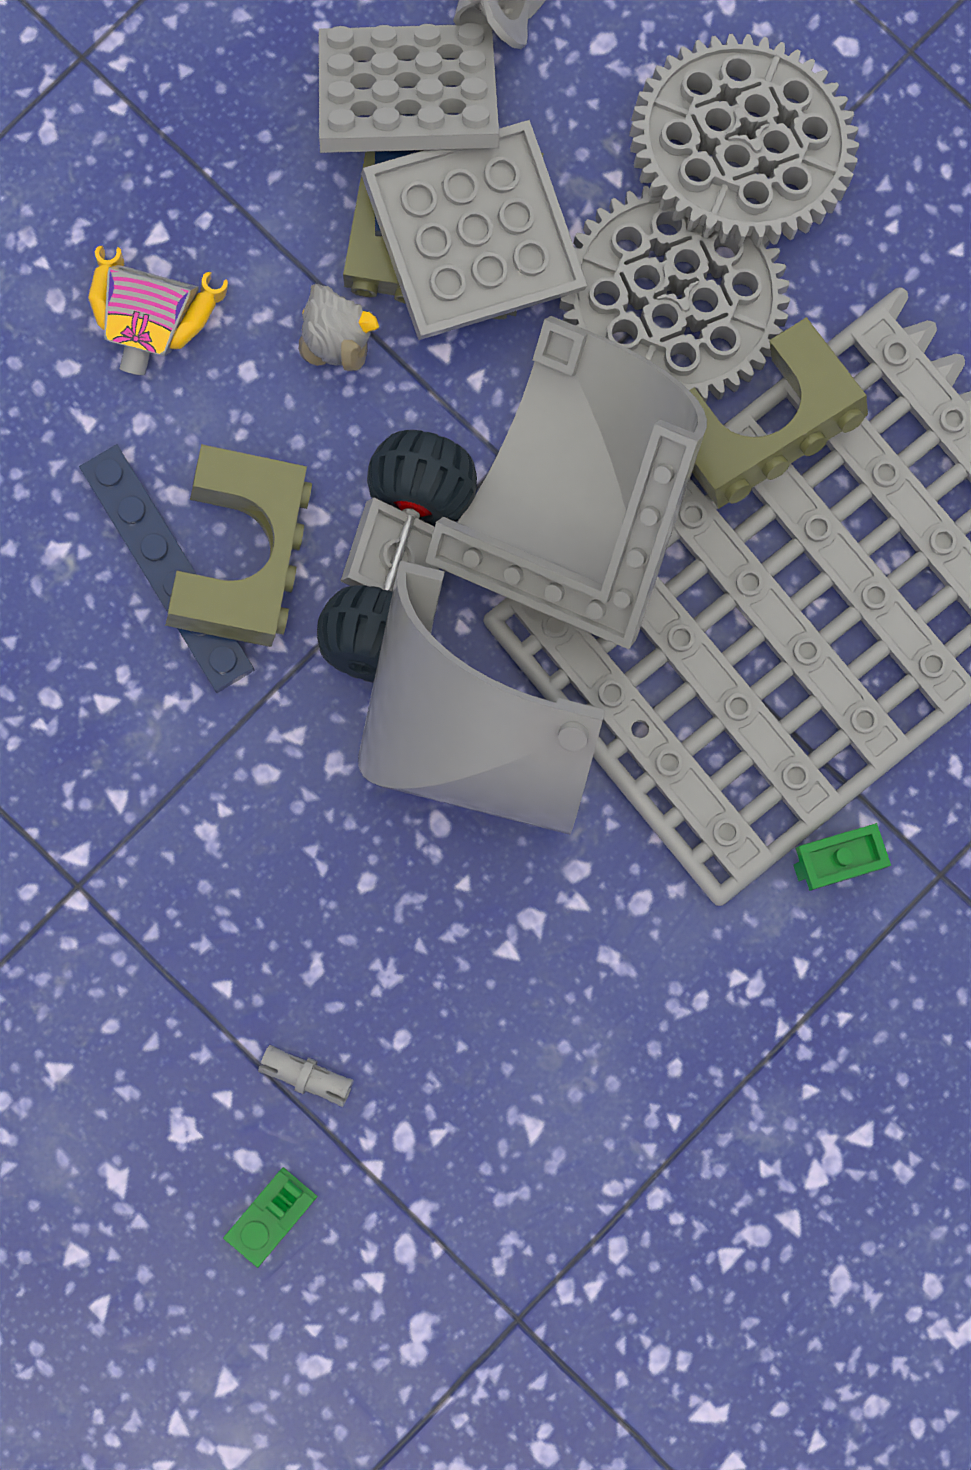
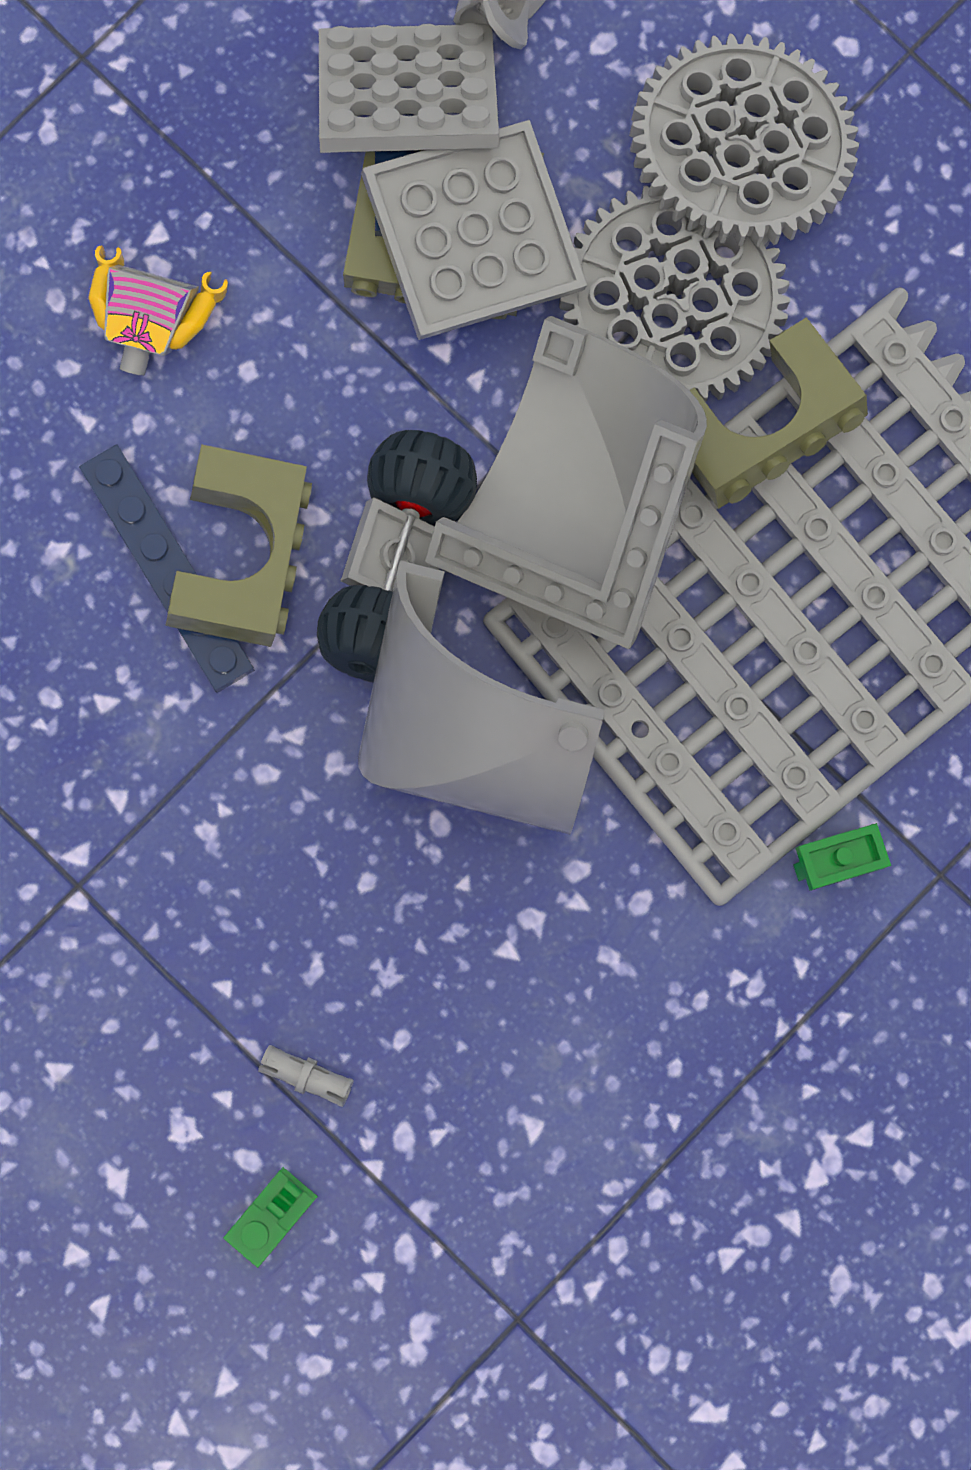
(335, 330): light grey hair -> none

